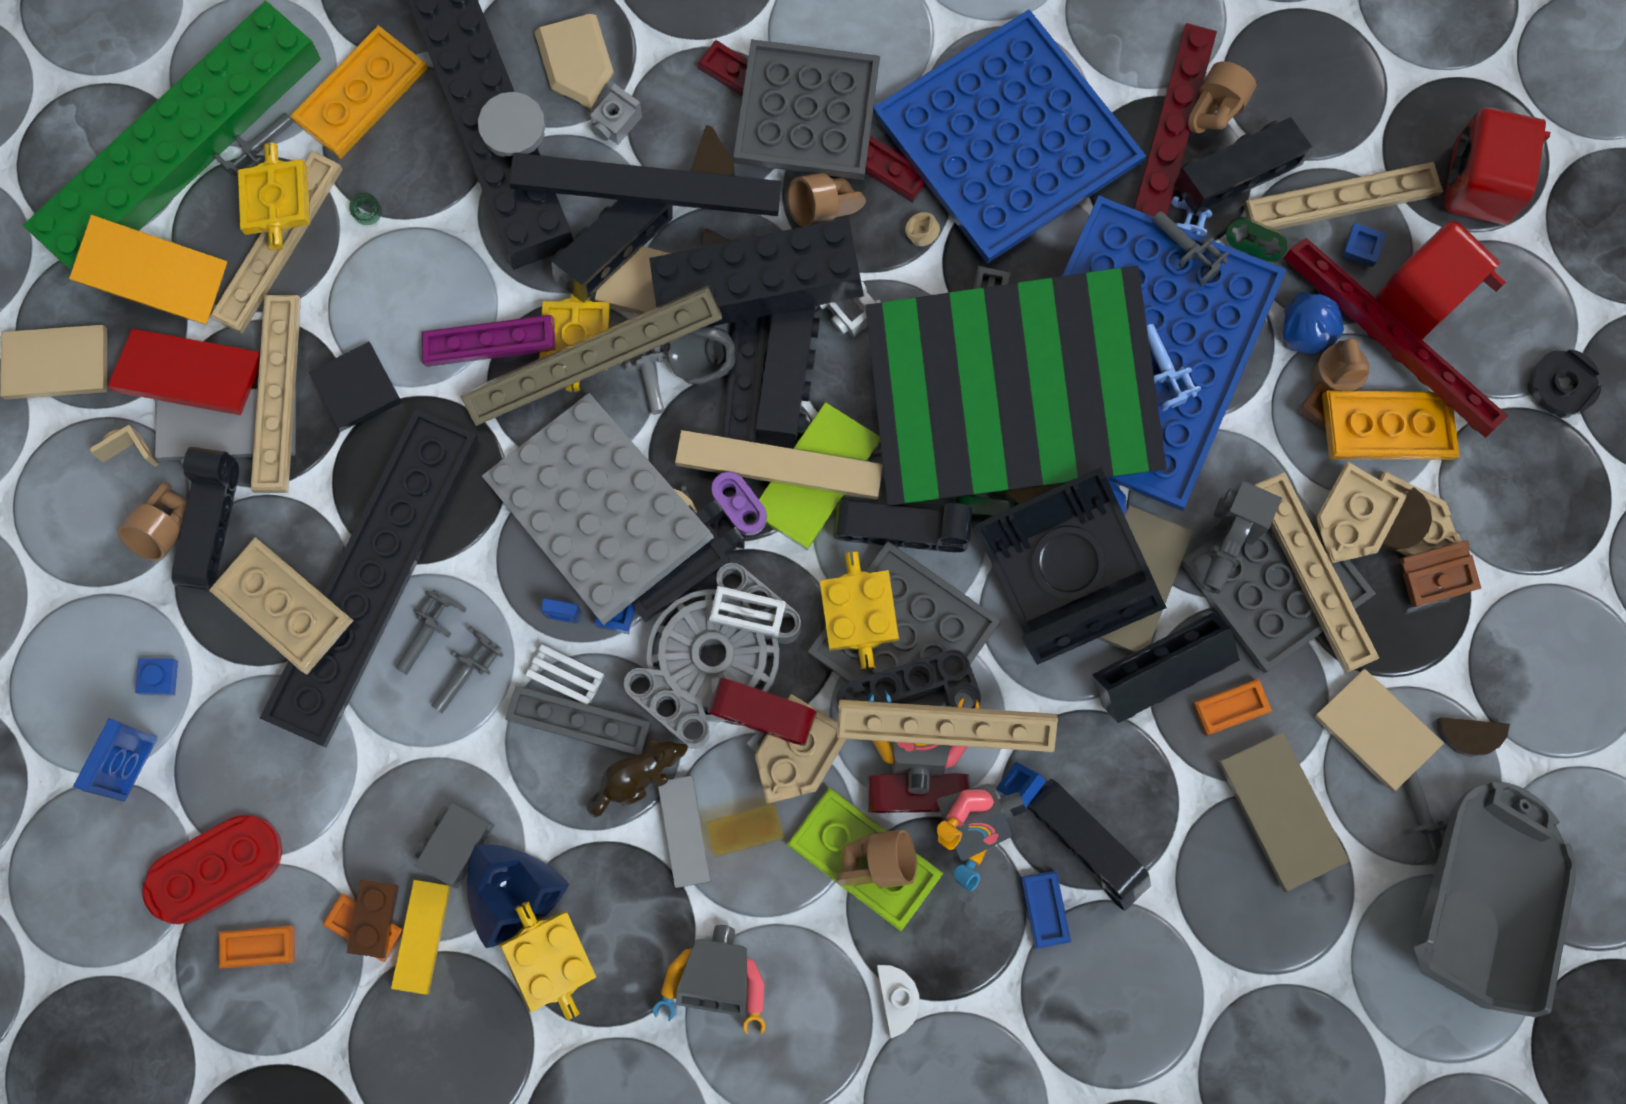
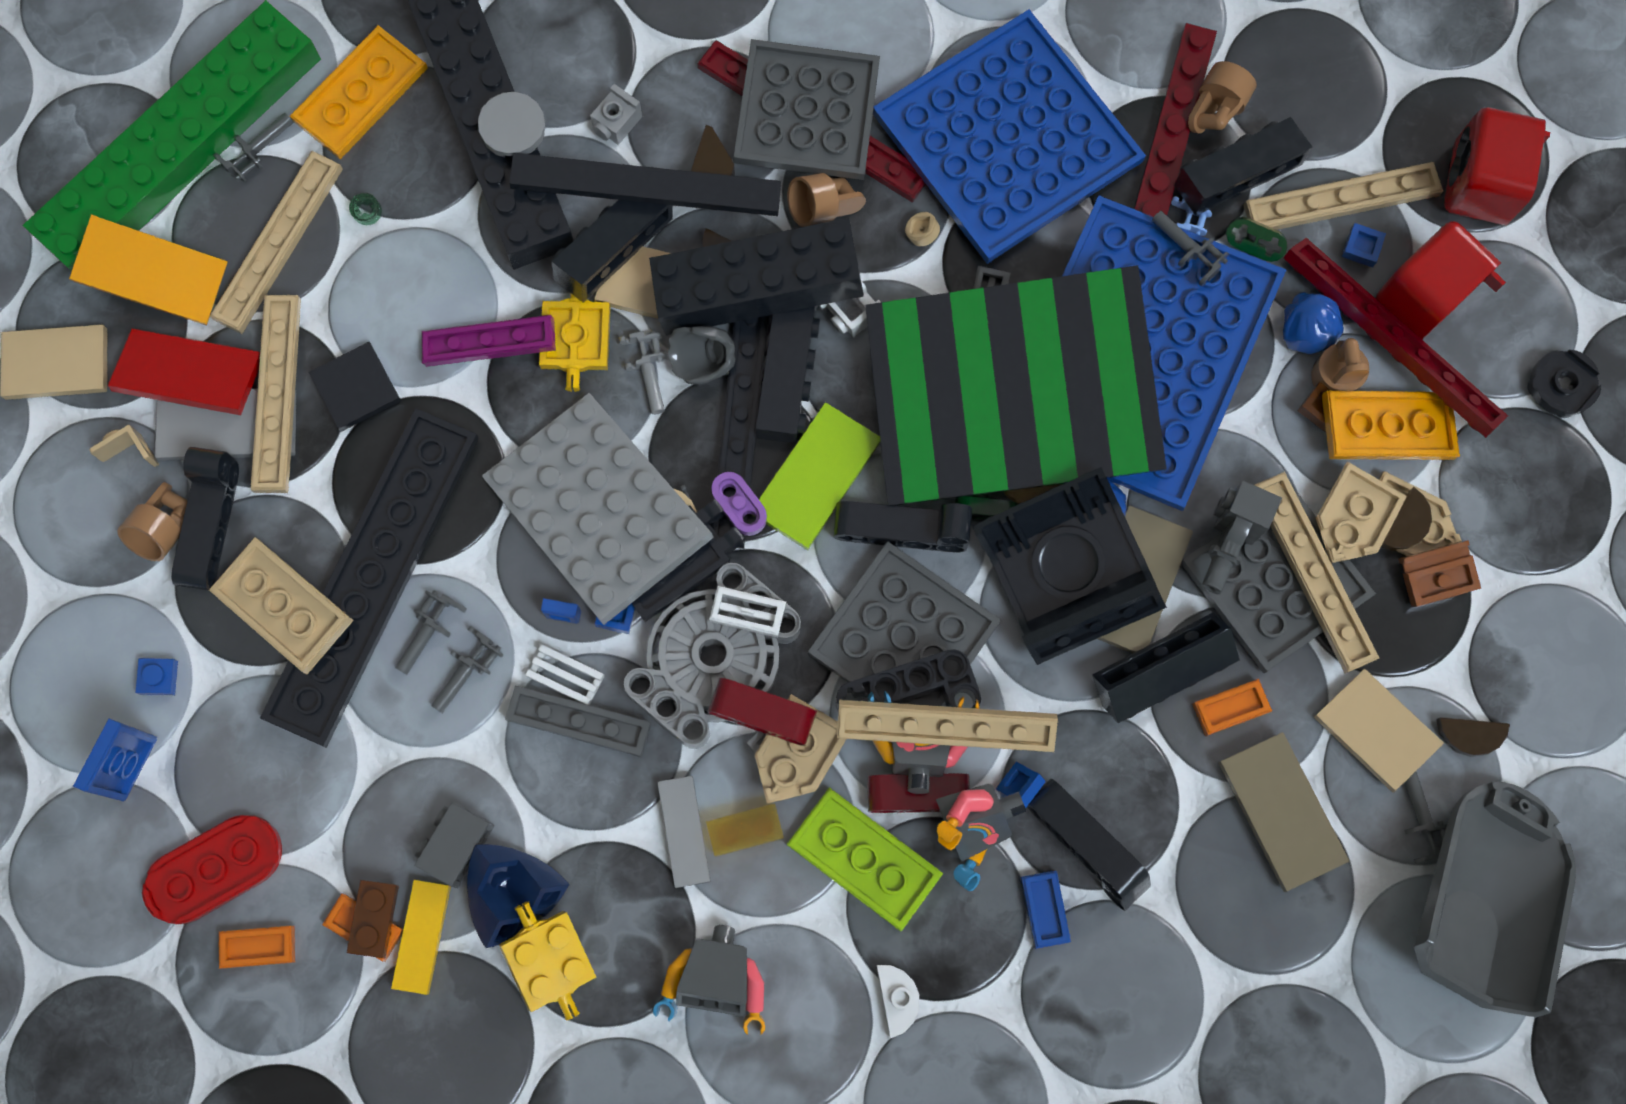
(273, 197): yellow plate -> none
(575, 58): tan tile -> none
(591, 355): dark tan tile -> none
(629, 777): dark brown animal -> none
(779, 464): tan tile -> none
(859, 610): yellow plate -> none
(889, 858): medium nougat piece -> none
(1168, 372): light blue piece -> none

